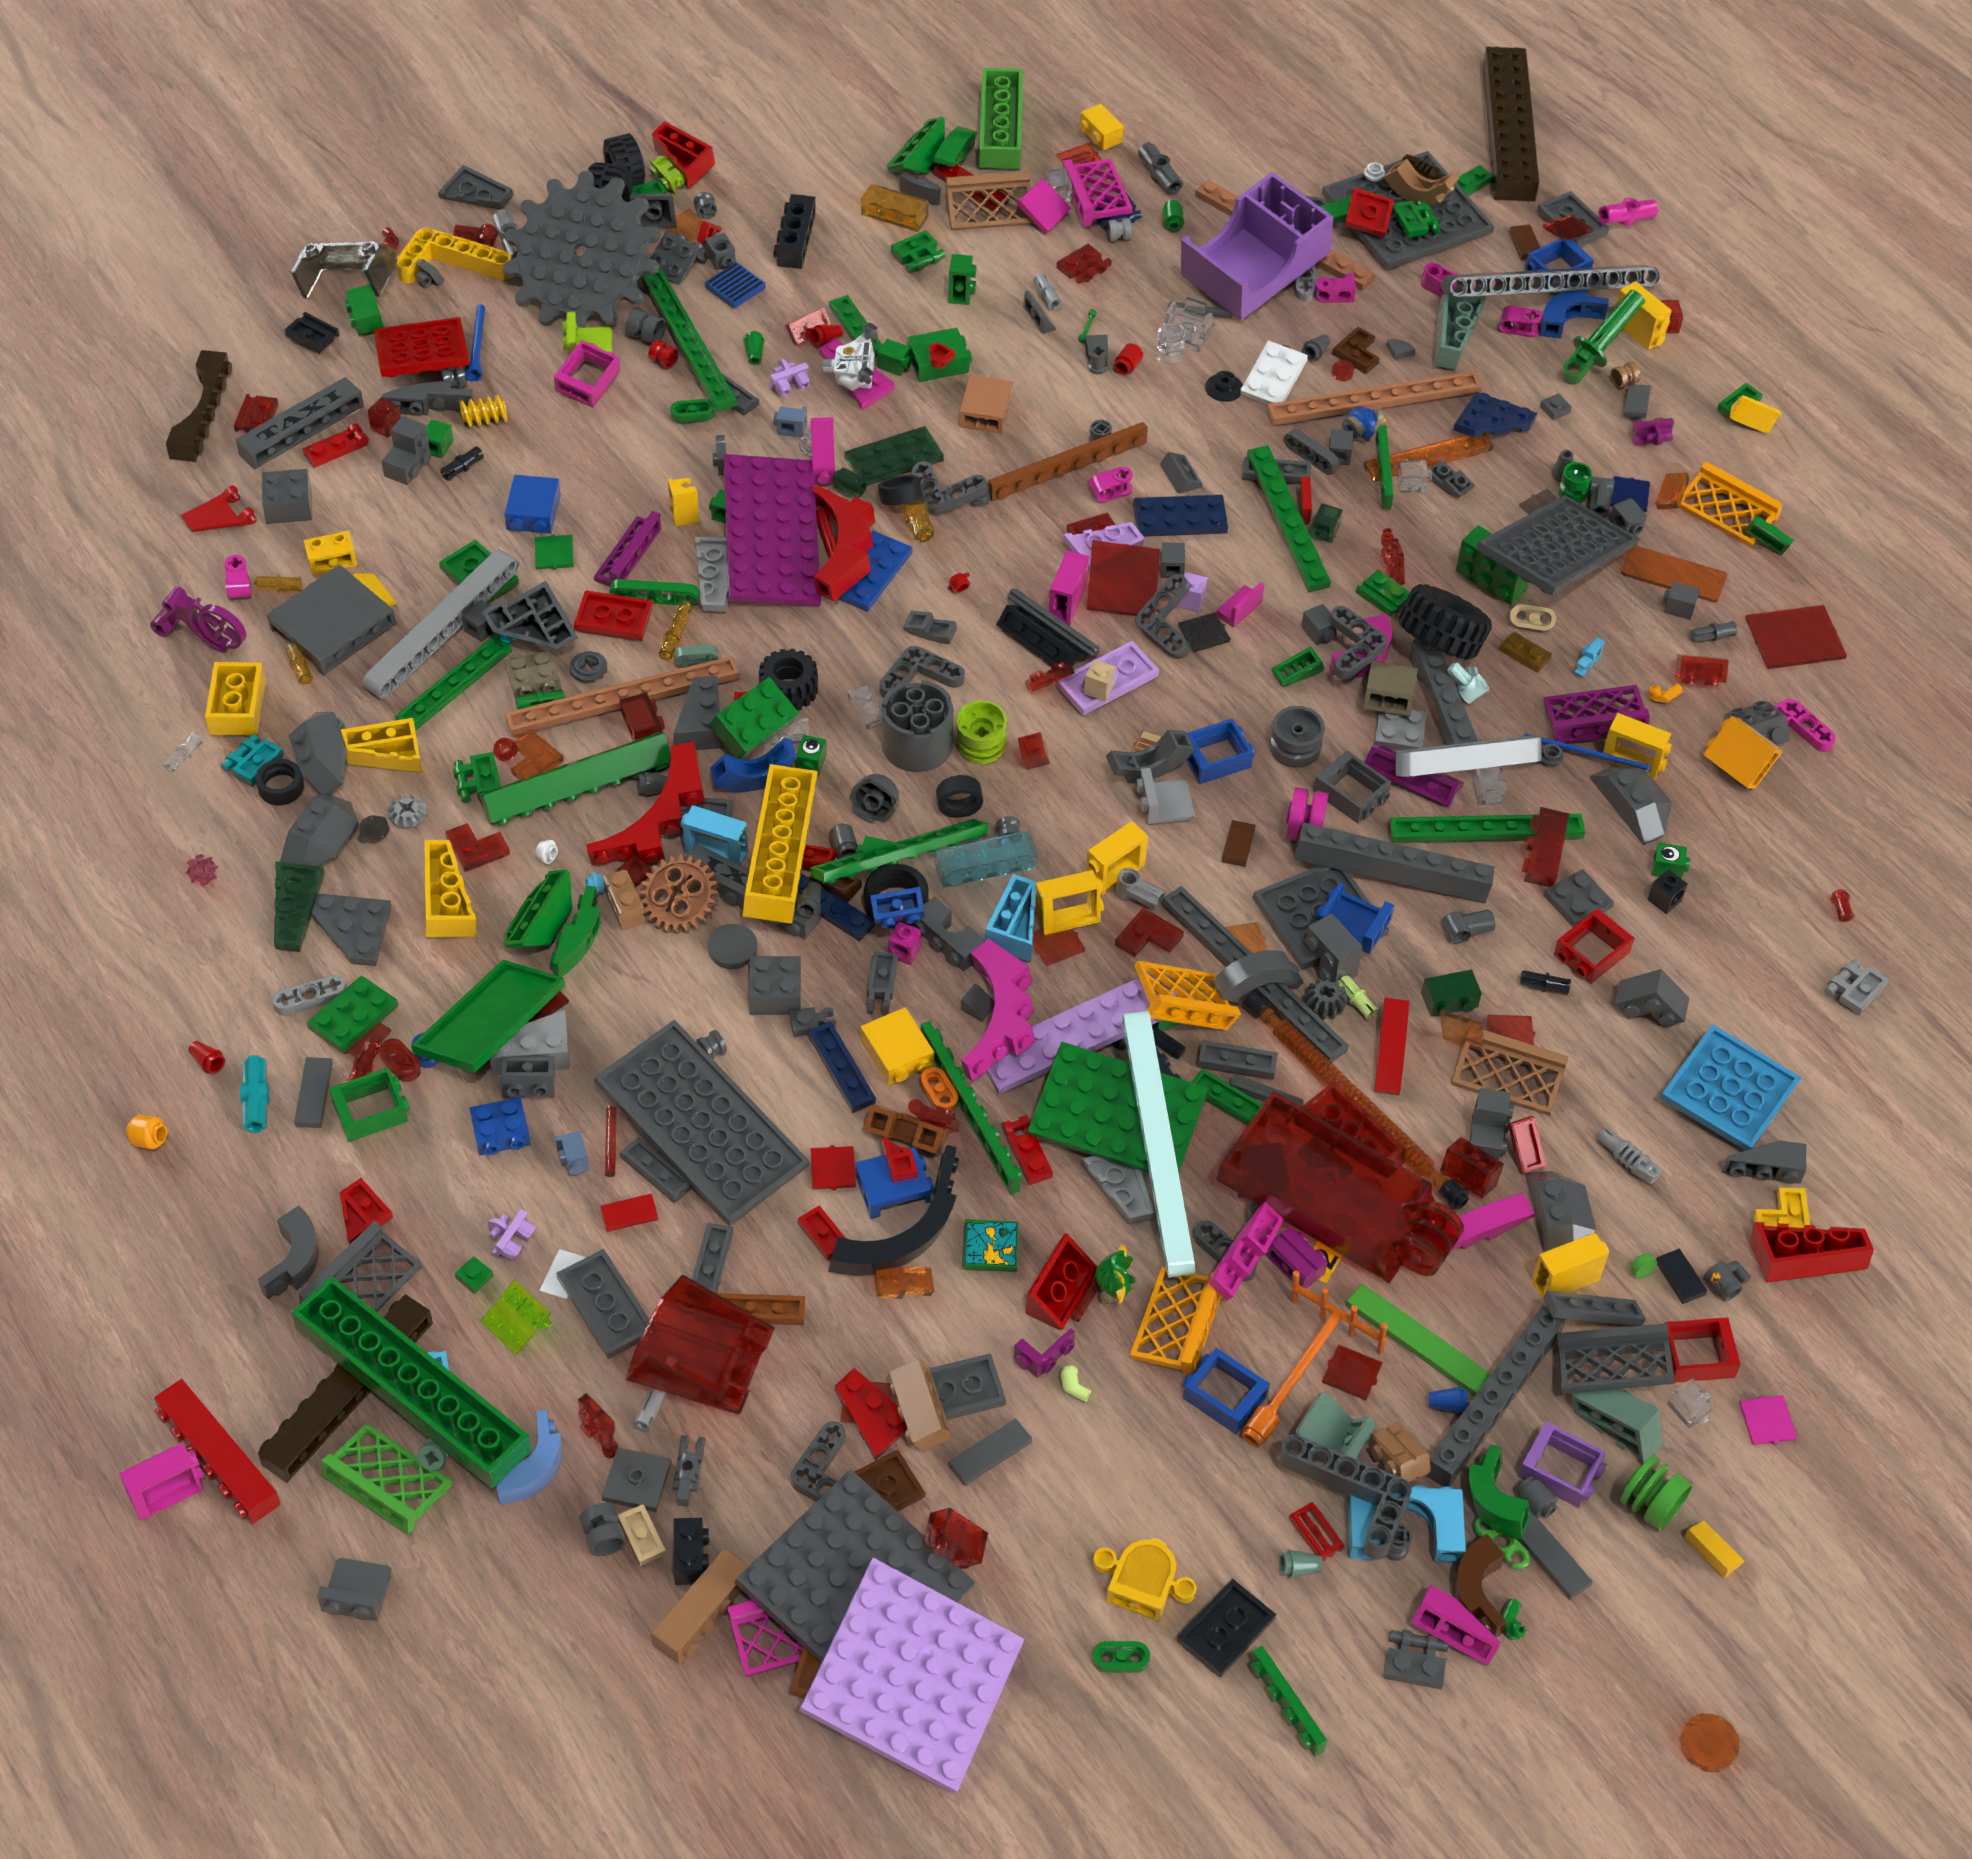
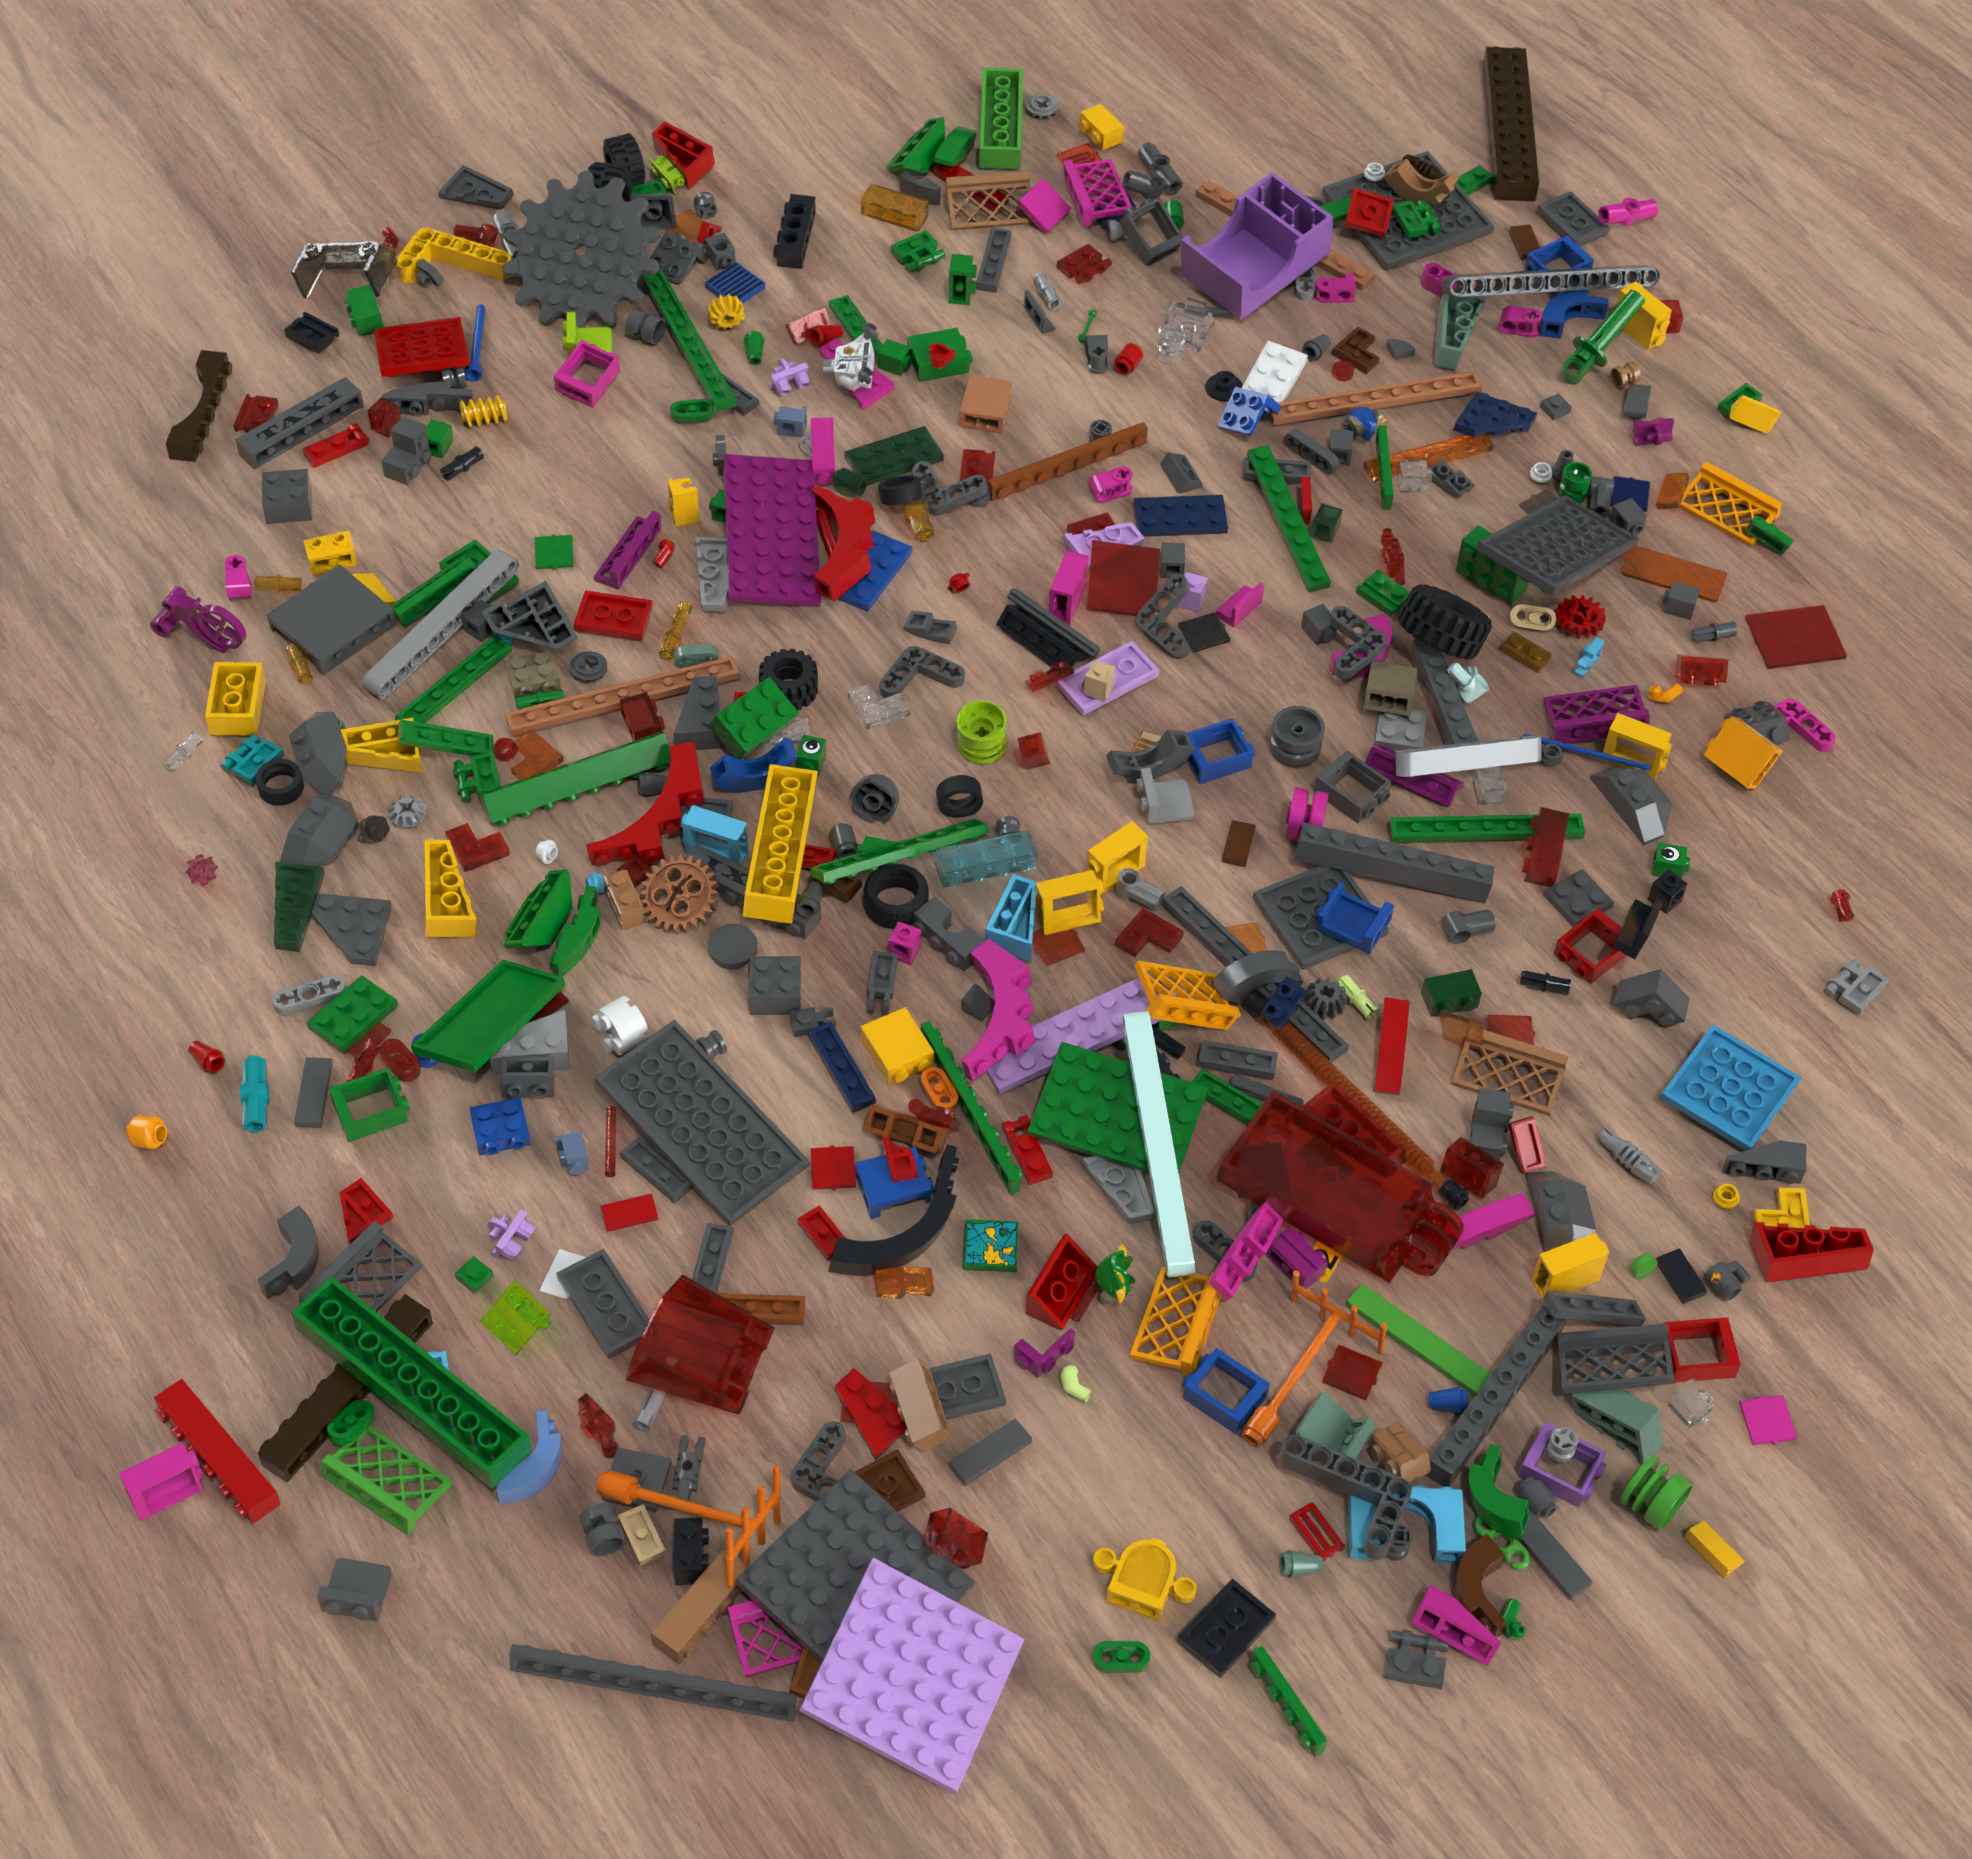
(218, 514): red flag -> none
(349, 1424): none -> green plate
(430, 1461): sand green wheel -> none
(432, 591): none -> green fence
(444, 738): none -> green tile
(532, 504): blue brick -> none
(620, 1026): none -> white brick
(625, 1489): none -> orange piece
(652, 1682): none -> dark grey plate
(661, 353): red wheel -> none
(666, 549): none -> red arm
(686, 591): green beam -> none
(726, 311): none -> yellow gear
(841, 913): dark blue plate -> none
(897, 907): blue brick -> none
(917, 726): dark grey brick -> none
(977, 463): none -> clear red plate
(993, 260): none -> dark grey tile
(1041, 101): none -> light grey gear
(1060, 182): clear brick -> none
(1148, 186): none -> dark grey piece
(1164, 222): none -> dark grey window
(1245, 410): none -> bracket
(1284, 1002): none -> dark blue hips
(1301, 658): green slope -> none
(1336, 947): dark grey brick -> none
(1541, 472): none -> white plate
(1559, 1437): none -> light grey wheel
(1568, 228): clear red piece -> none
(1578, 616): none -> red gear
(1638, 926): none -> black fence
(1709, 1742): clear orange tile -> none
(1729, 1191): none -> yellow plate

